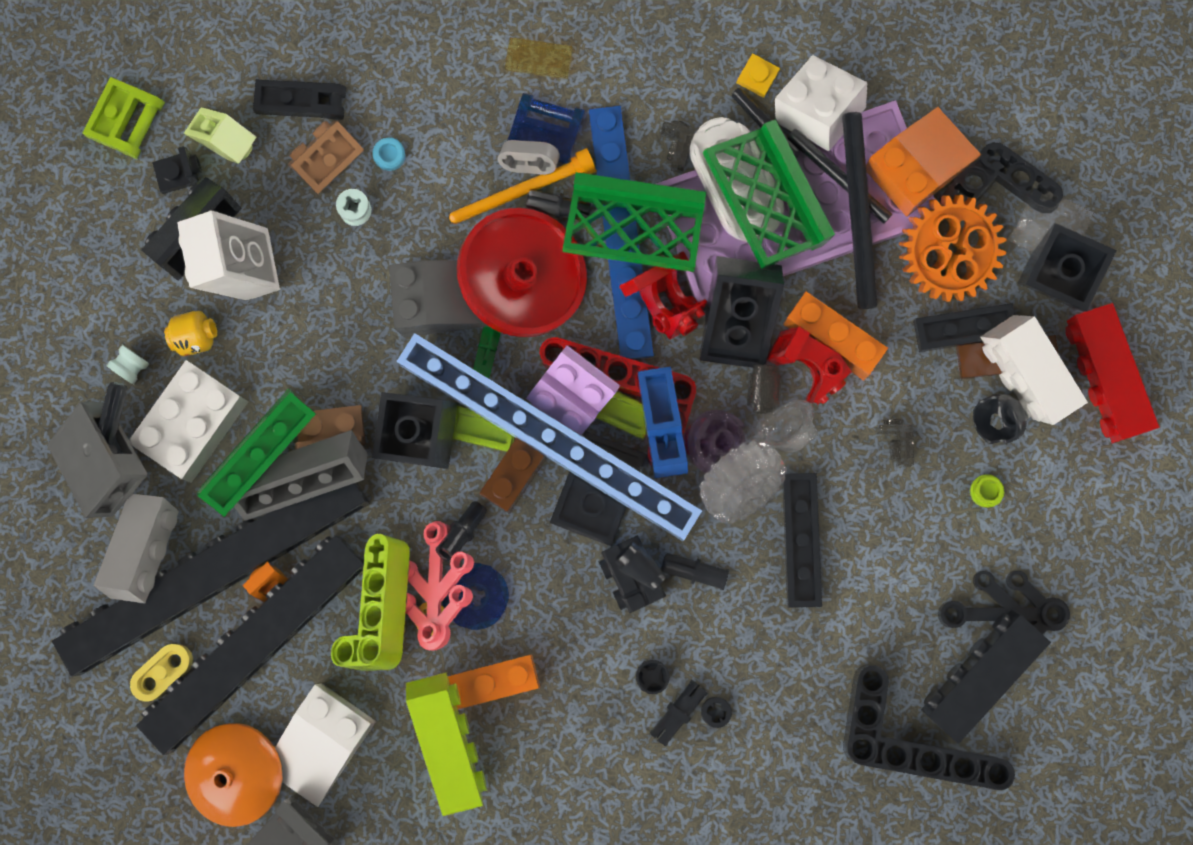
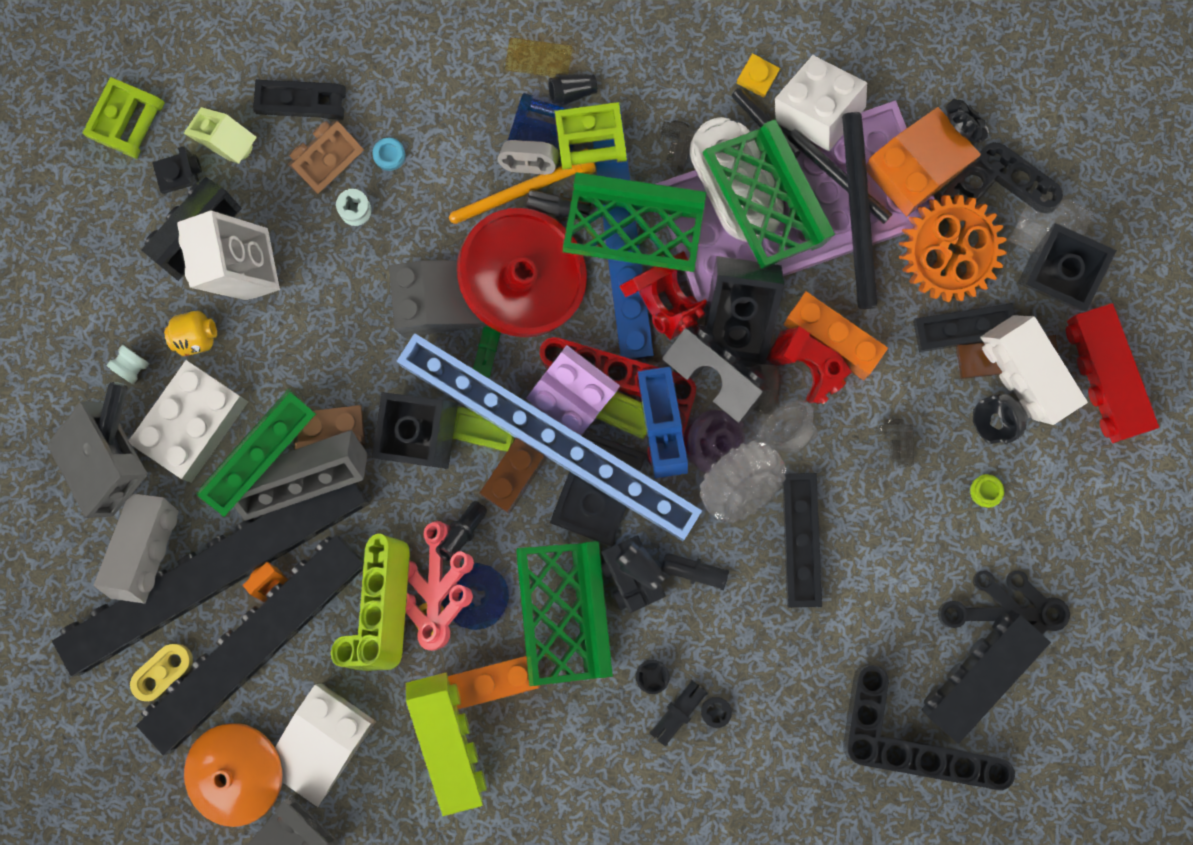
(571, 87): none -> black cone
(590, 125): none -> lime plate
(590, 614): none -> green fence
(741, 387): none -> arch
(967, 121): none -> black gear

